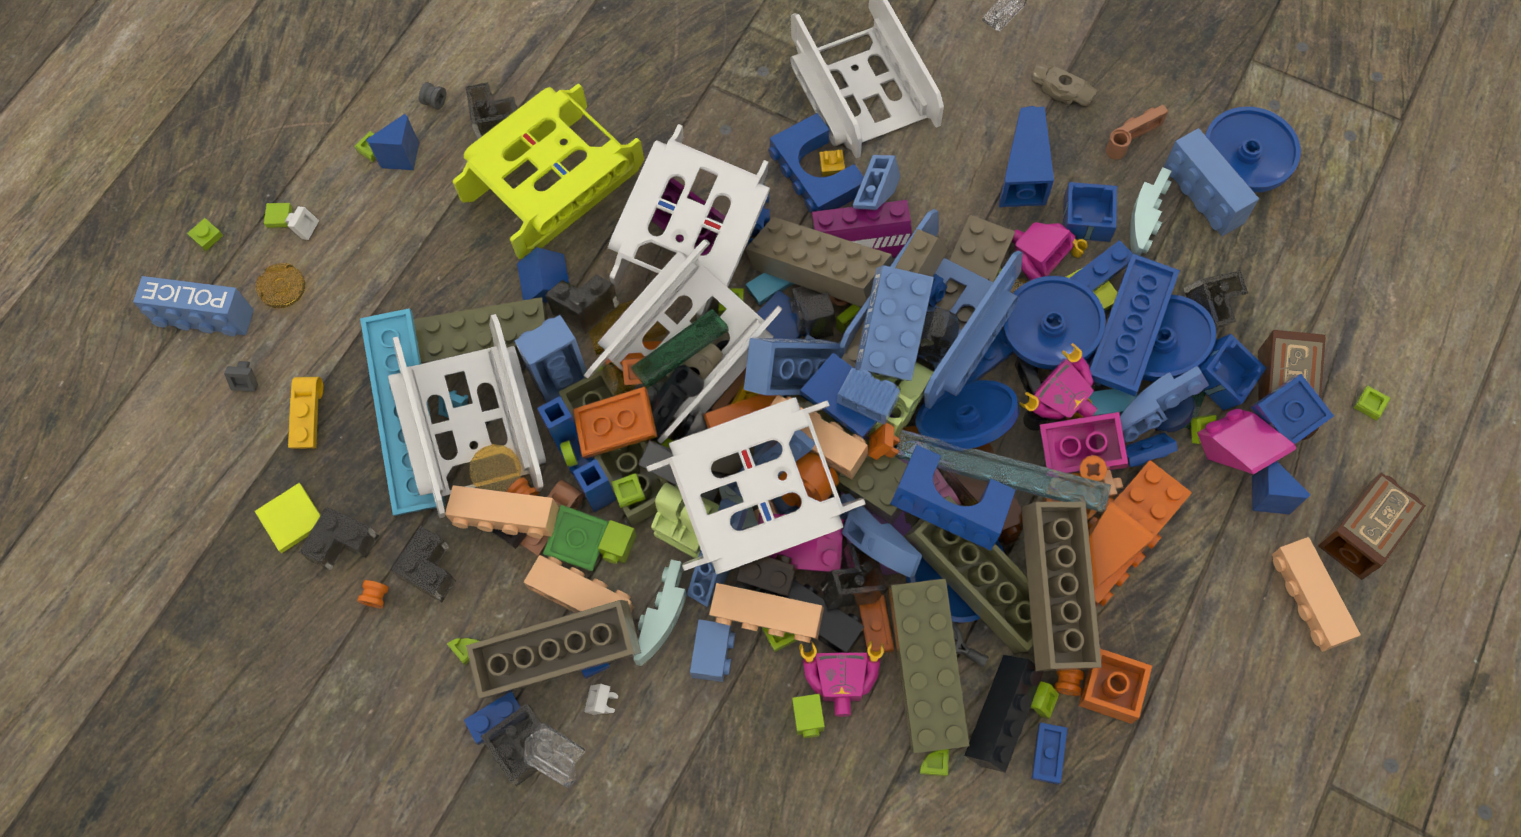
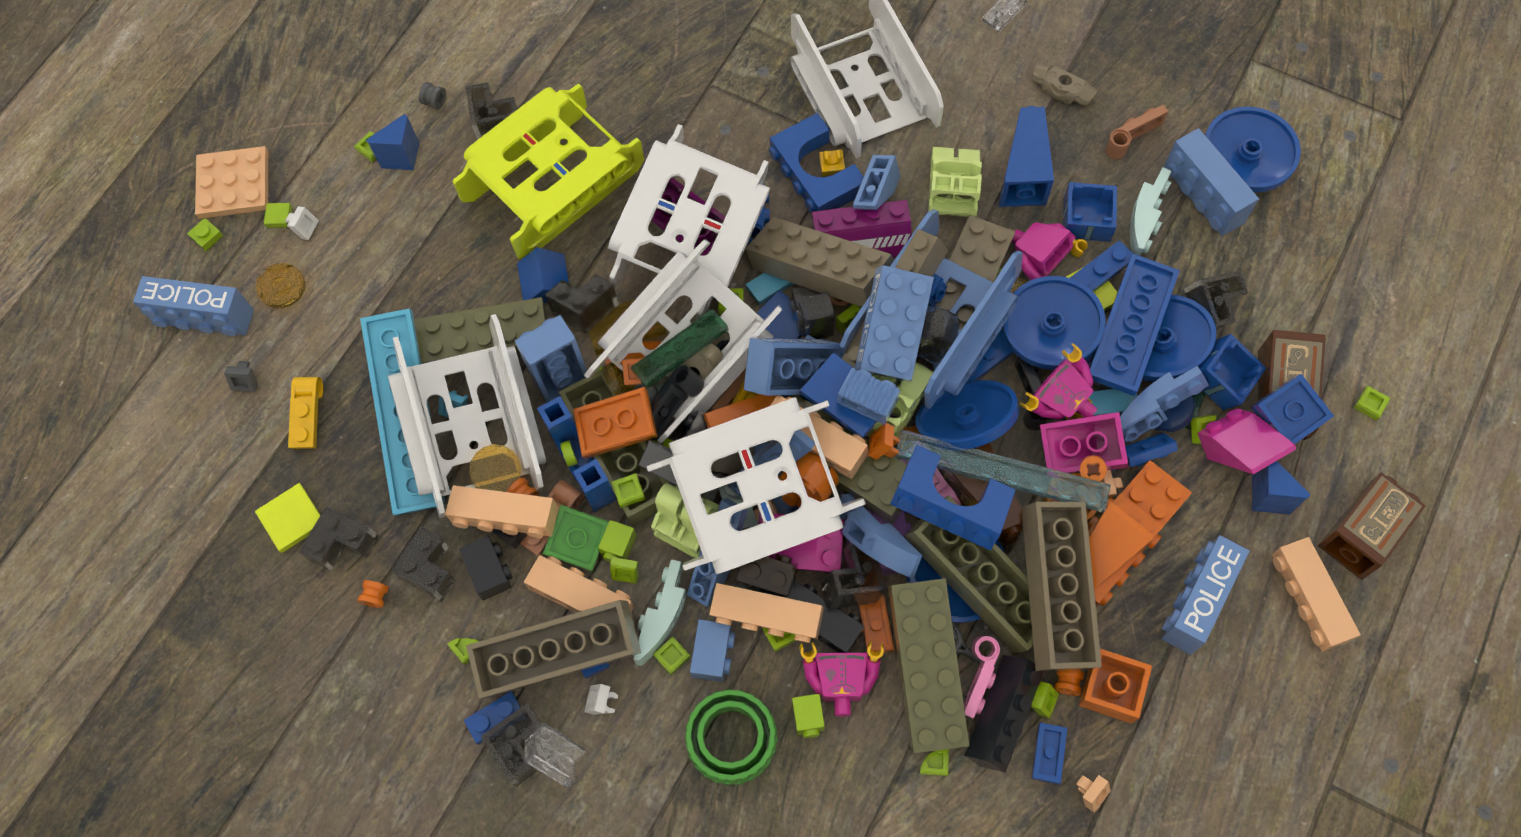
(231, 182): none -> light nougat plate
(486, 568): none -> black brick
(624, 570): none -> lime tile
(671, 655): none -> lime tile
(738, 771): none -> bright green tyre
(955, 181): none -> yellowish green connector
(983, 678): none -> bright pink plate
(1093, 792): none -> light nougat tile
(1204, 594): none -> medium blue brick

